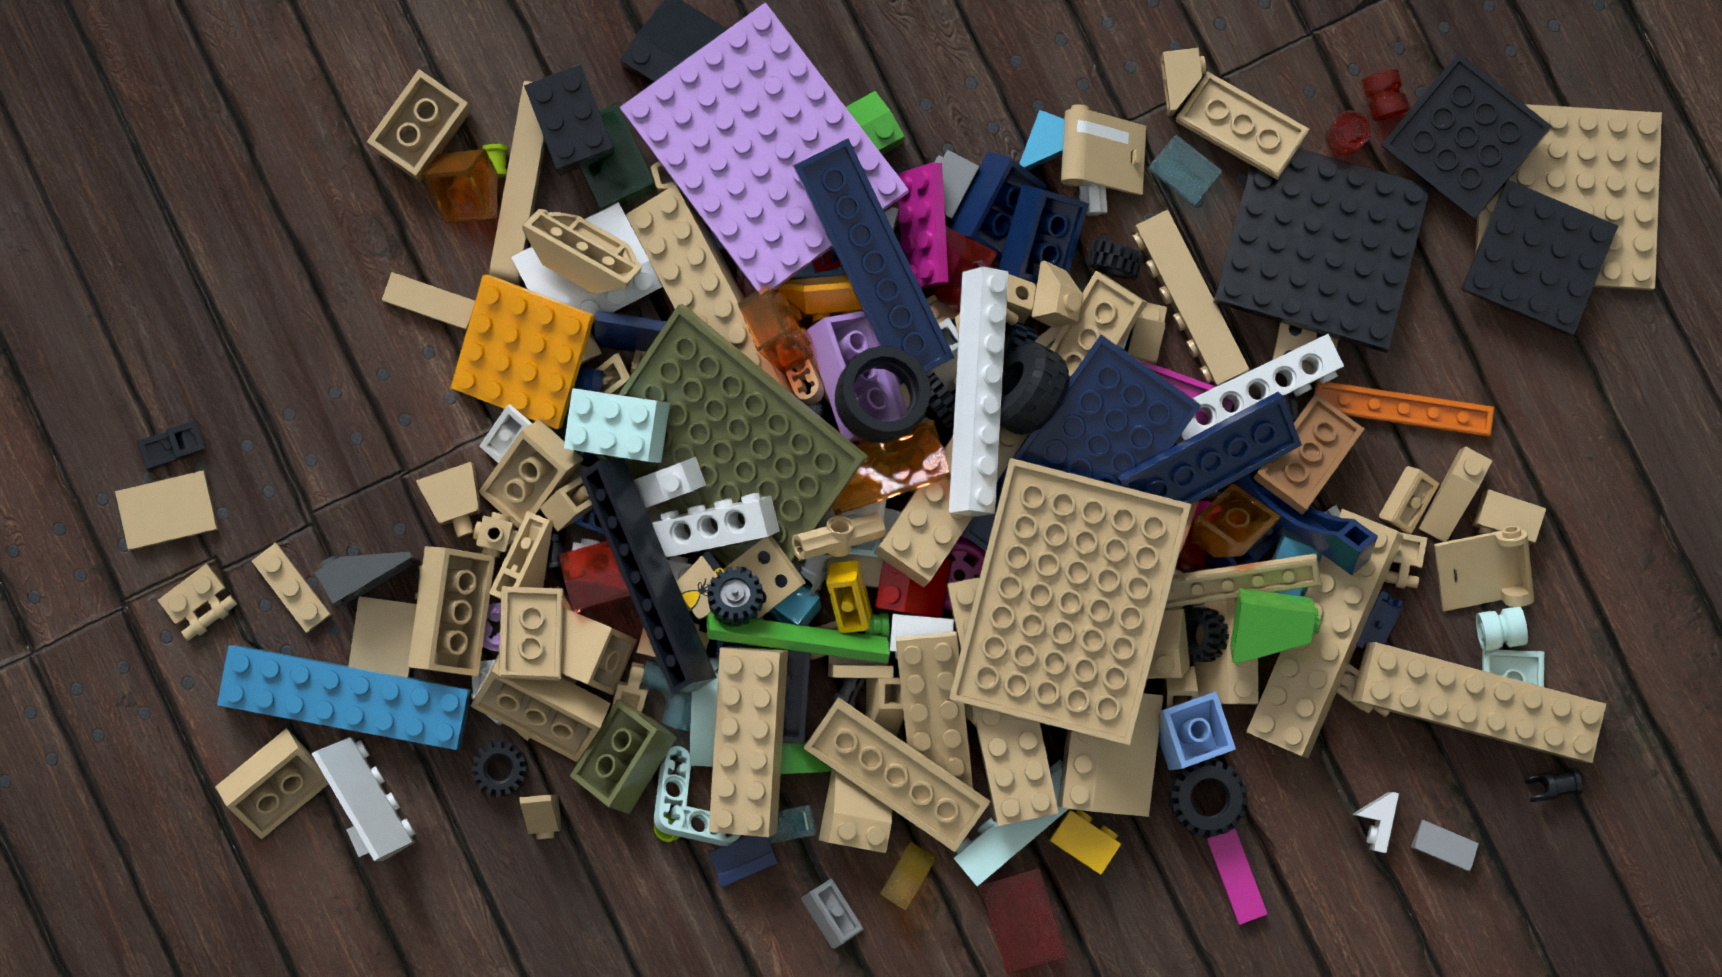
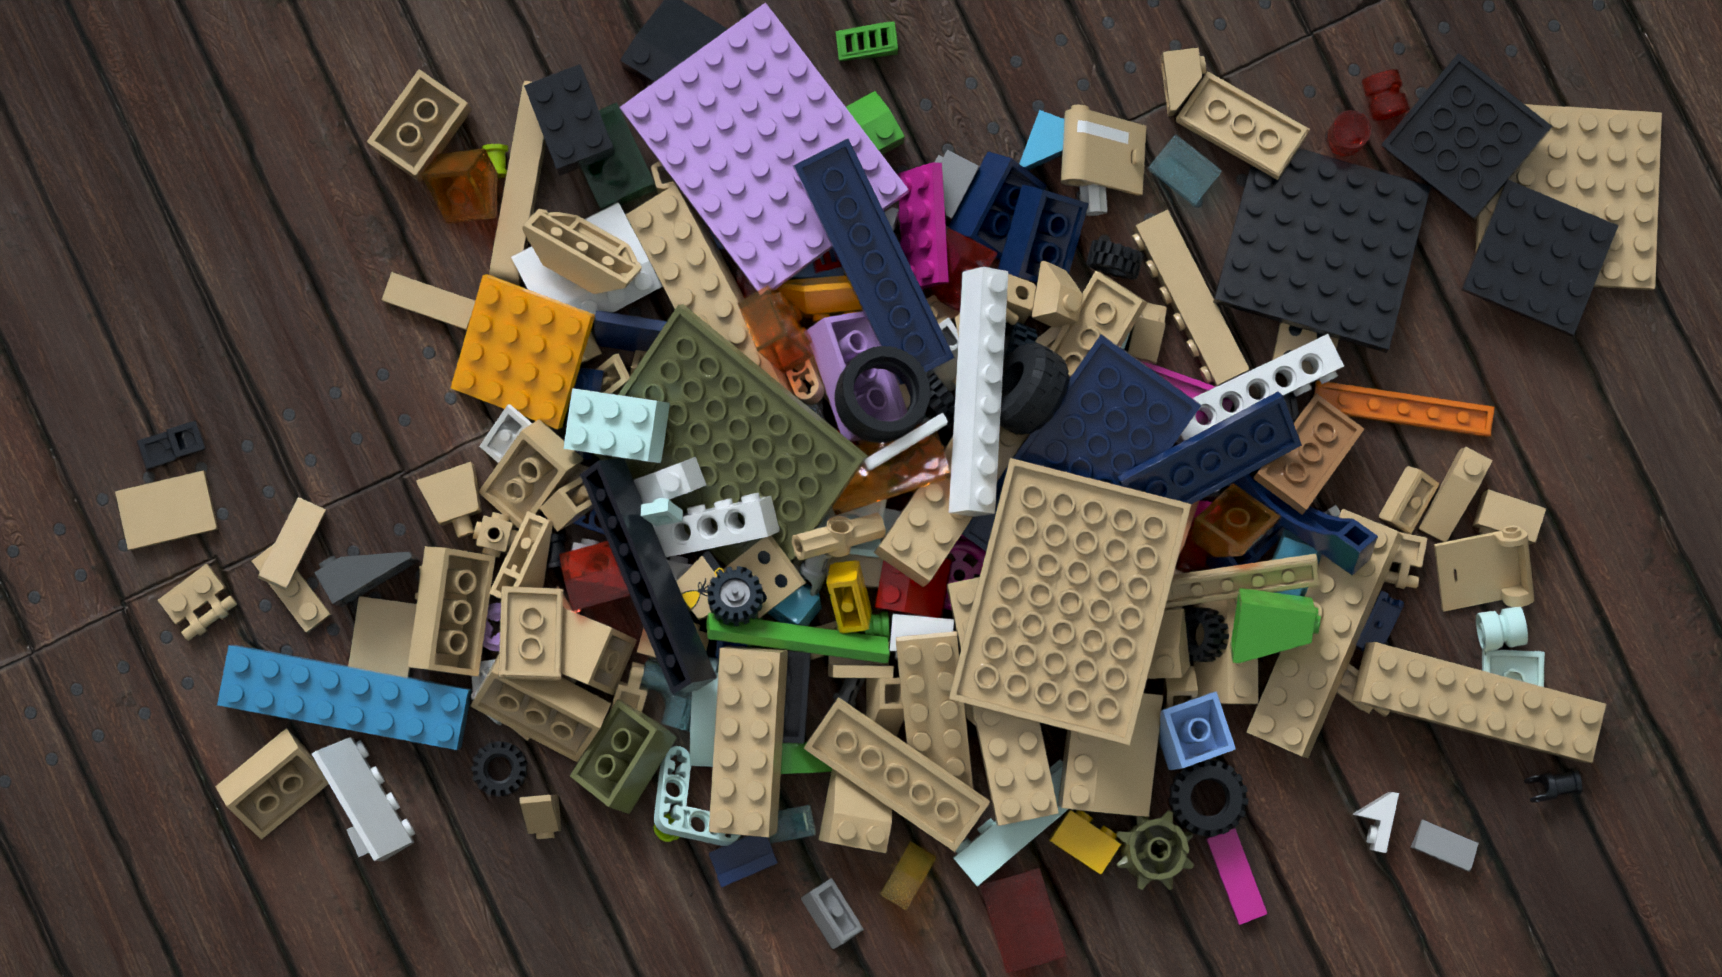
(292, 543): none -> tan tile
(661, 512): none -> light aqua plate
(865, 31): none -> bright green slope
(905, 442): none -> white tile
(1171, 855): none -> olive brick

